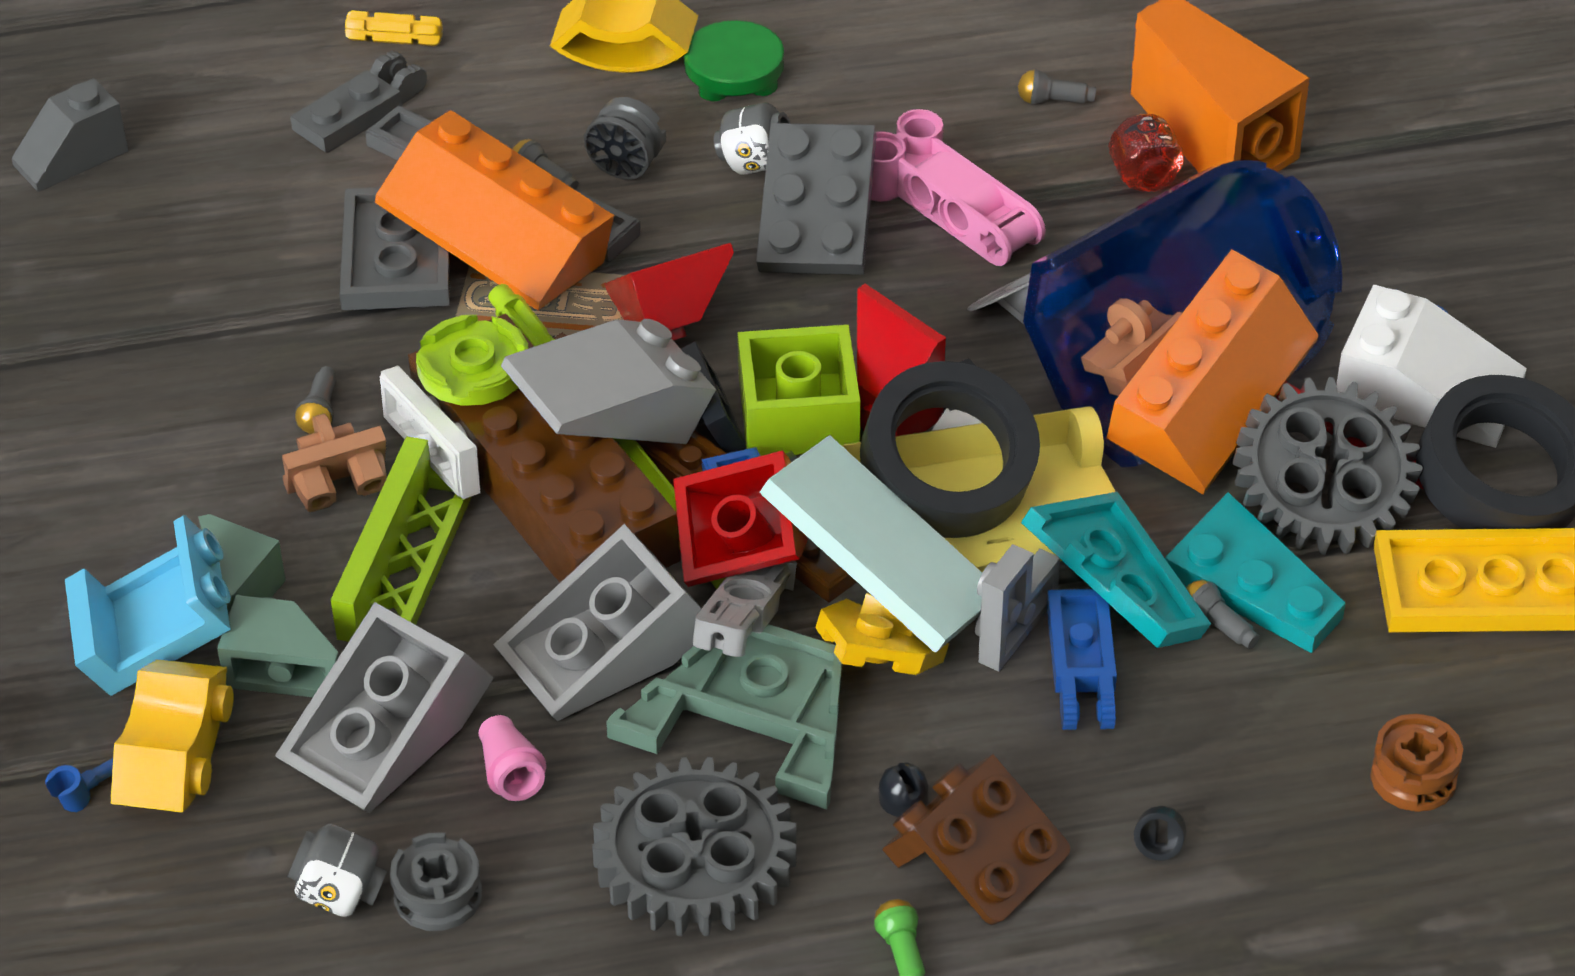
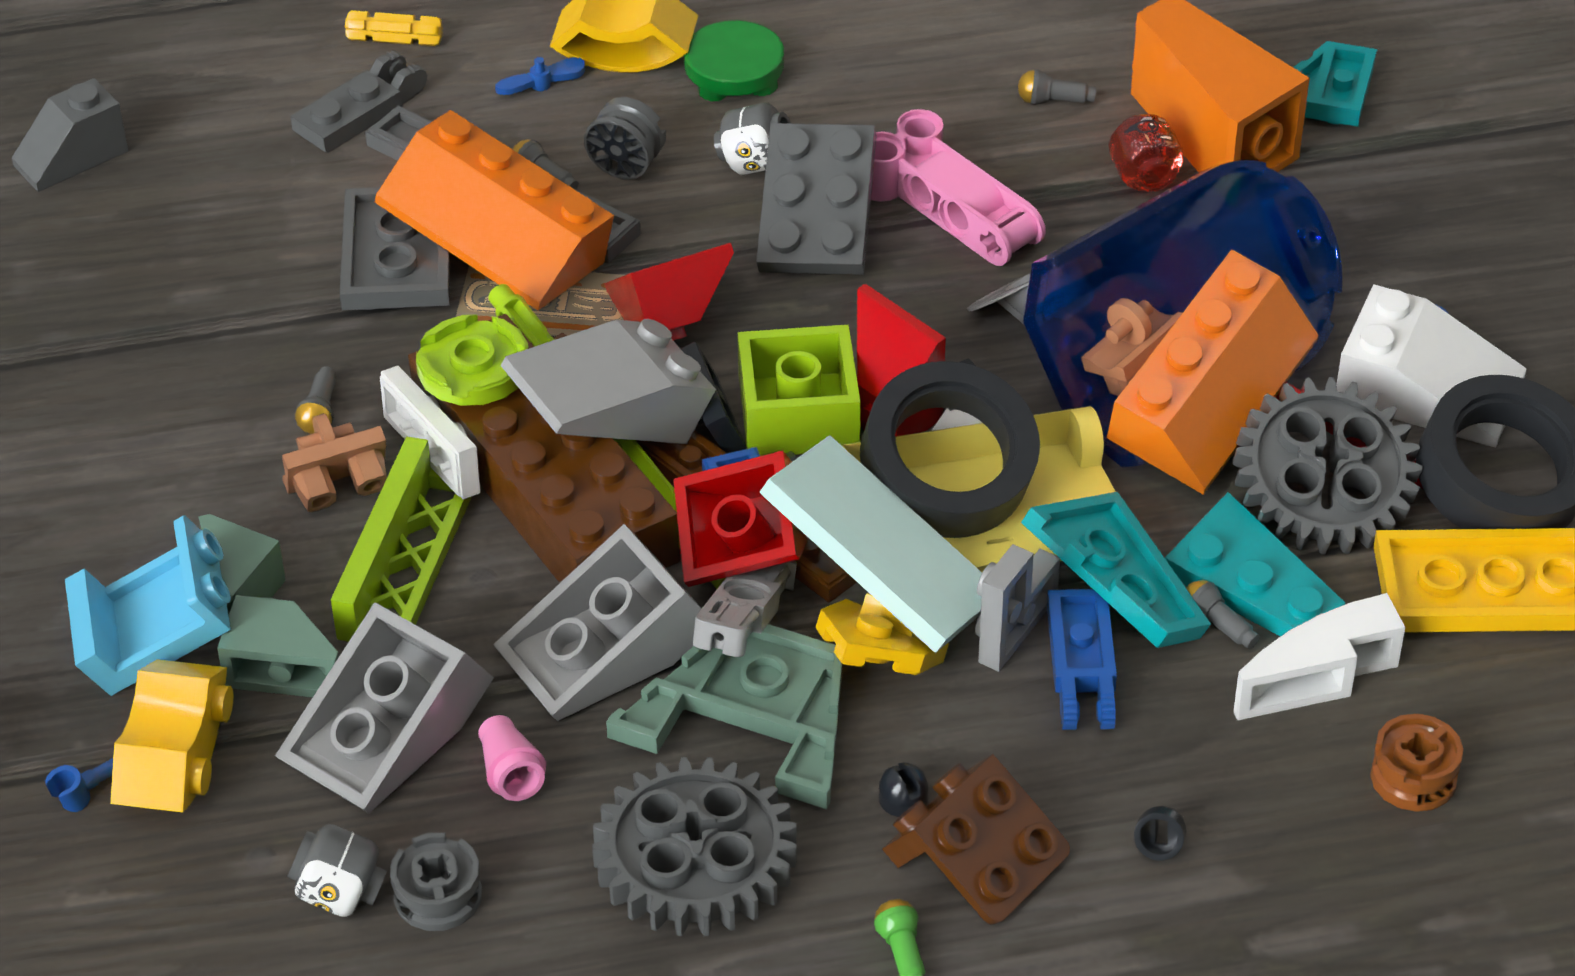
(542, 75): none -> blue piece
(1321, 658): none -> white slope
(1338, 82): none -> teal wing

